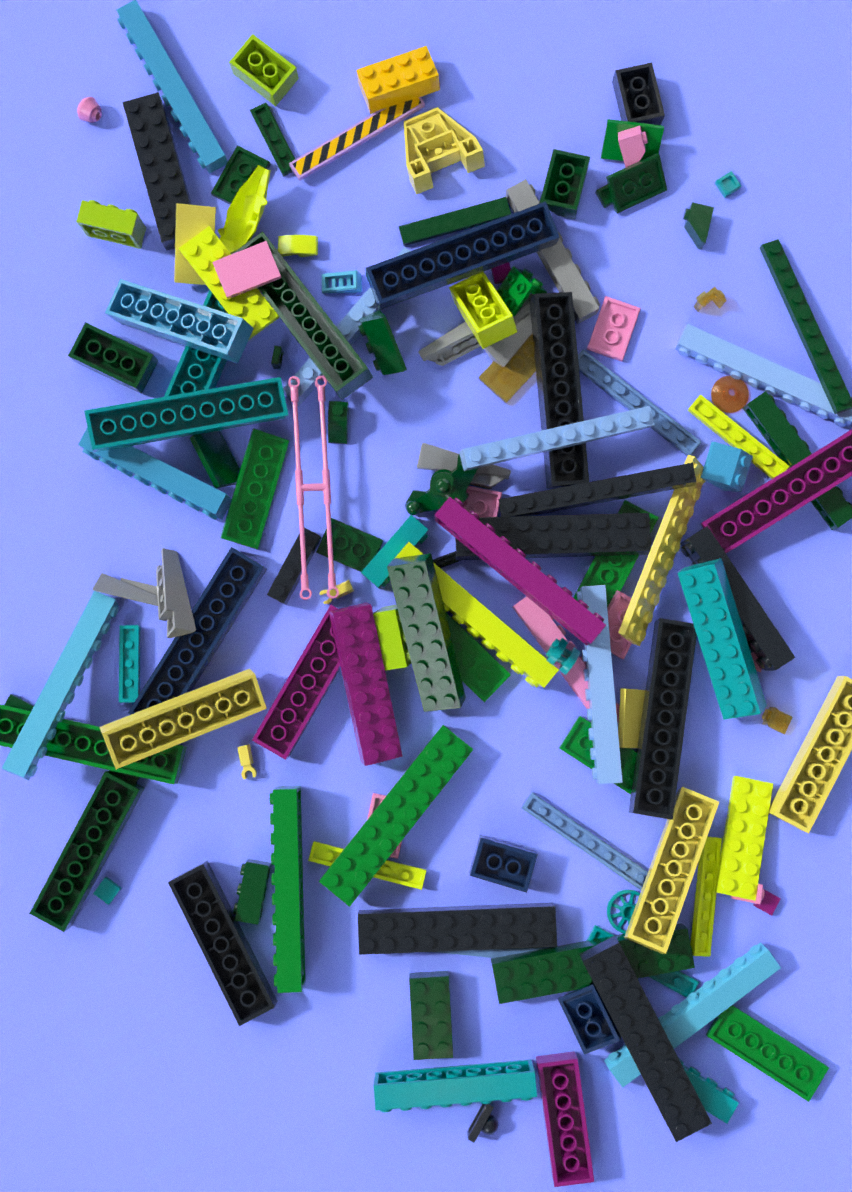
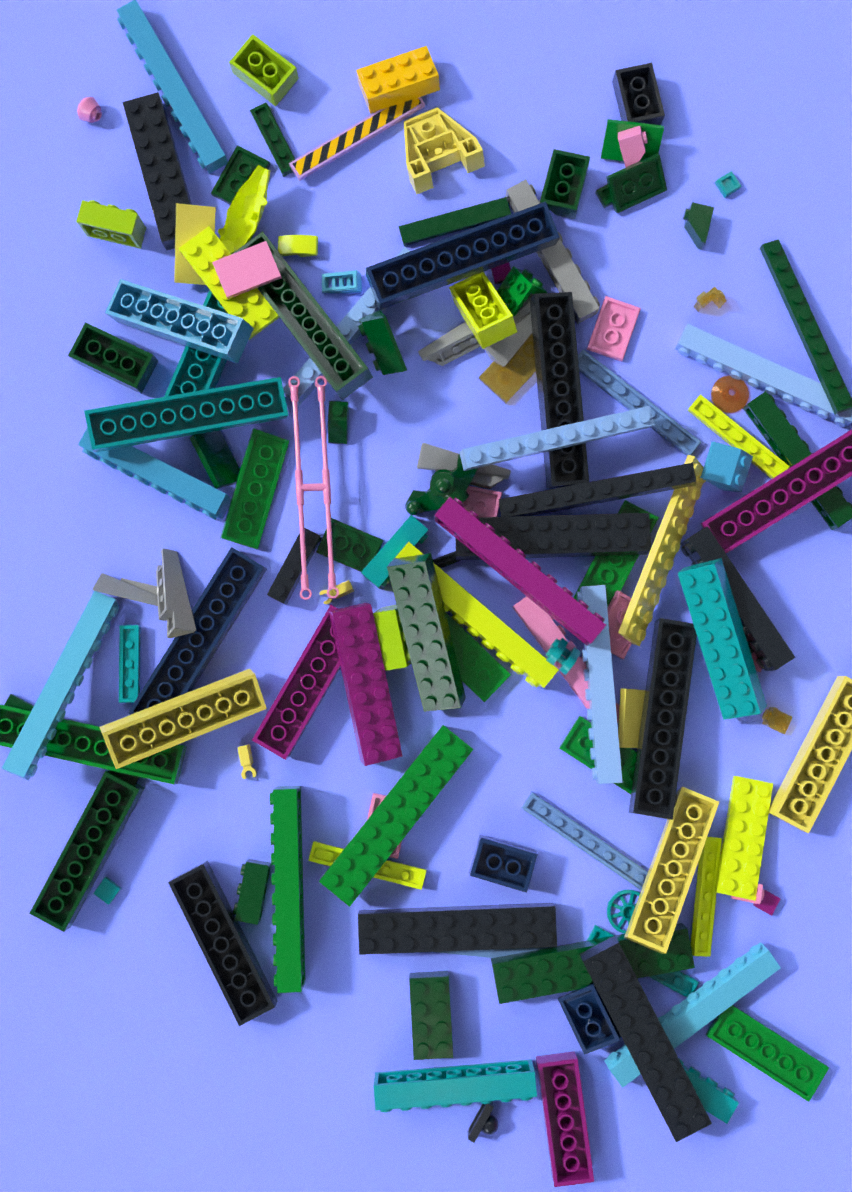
(277, 357): dark green tile -> none

